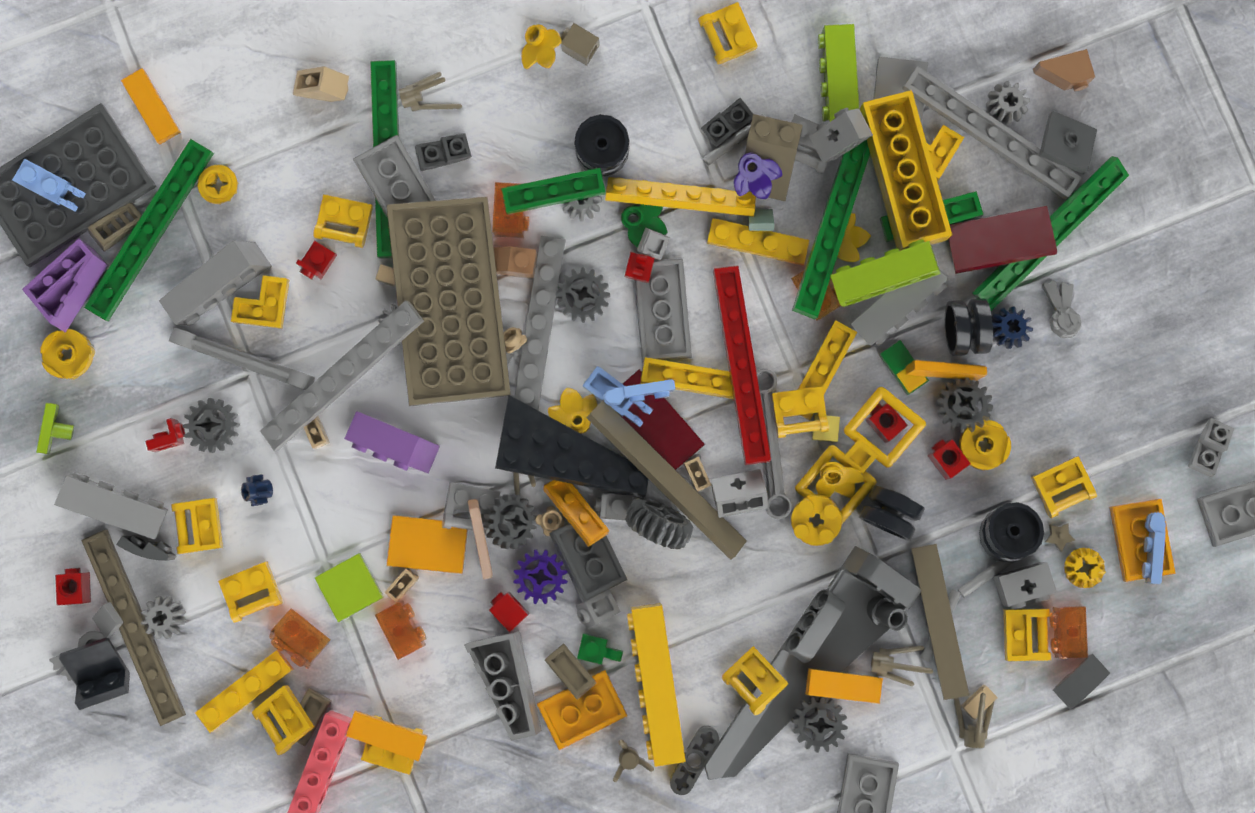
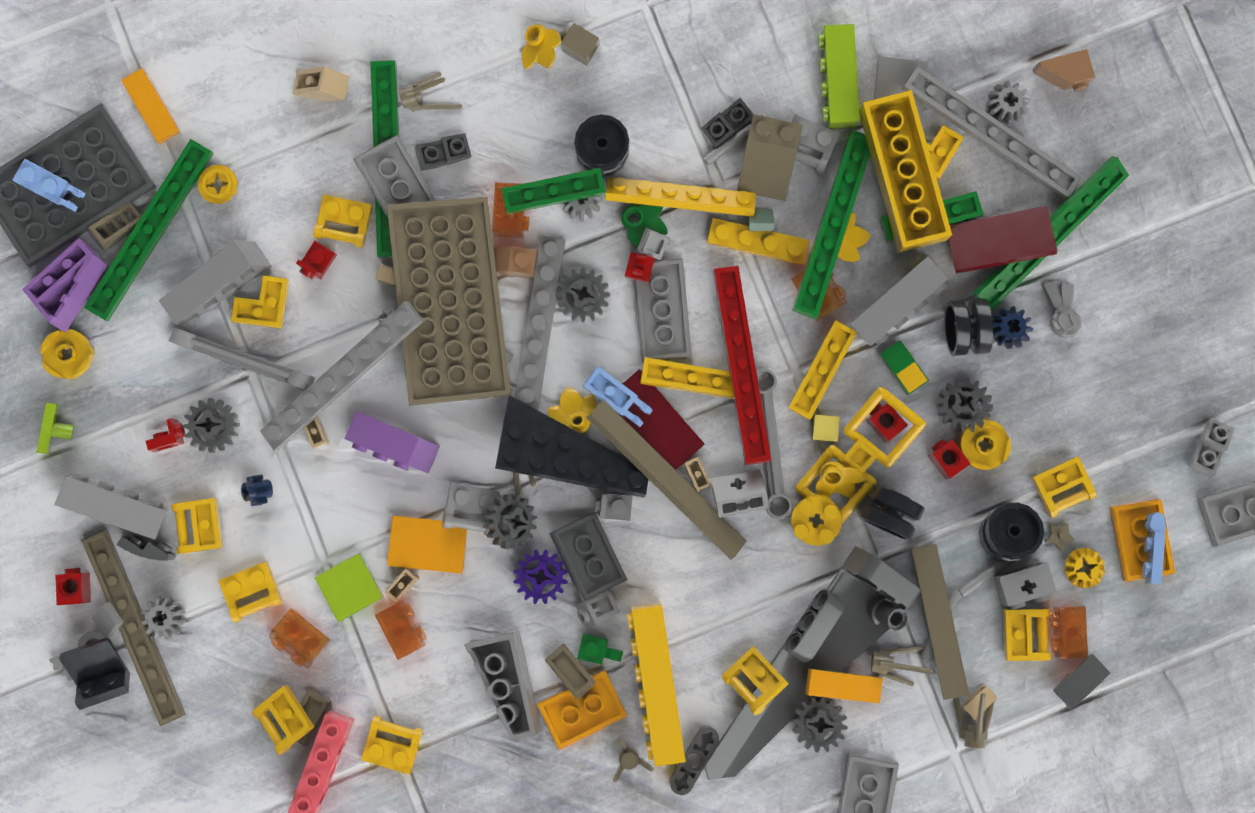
(244, 691): yellow plate -> none
(387, 735): light orange tile -> none
(480, 538): tile -> none
(508, 610): red brick -> none
(513, 339): tan plate -> none
(551, 513): tan plate -> none
(576, 511): light orange tile -> none
(637, 392): light blue hinge -> none
(659, 523): dark grey gear -> none
(735, 31): yellow plate -> none
(758, 179): dark purple plate -> none
(799, 403): yellow plate -> none
(840, 134): light grey brick -> none
(885, 273): lime brick -> none
(946, 370): light orange tile -> none
(1068, 142): dark grey plate -> none

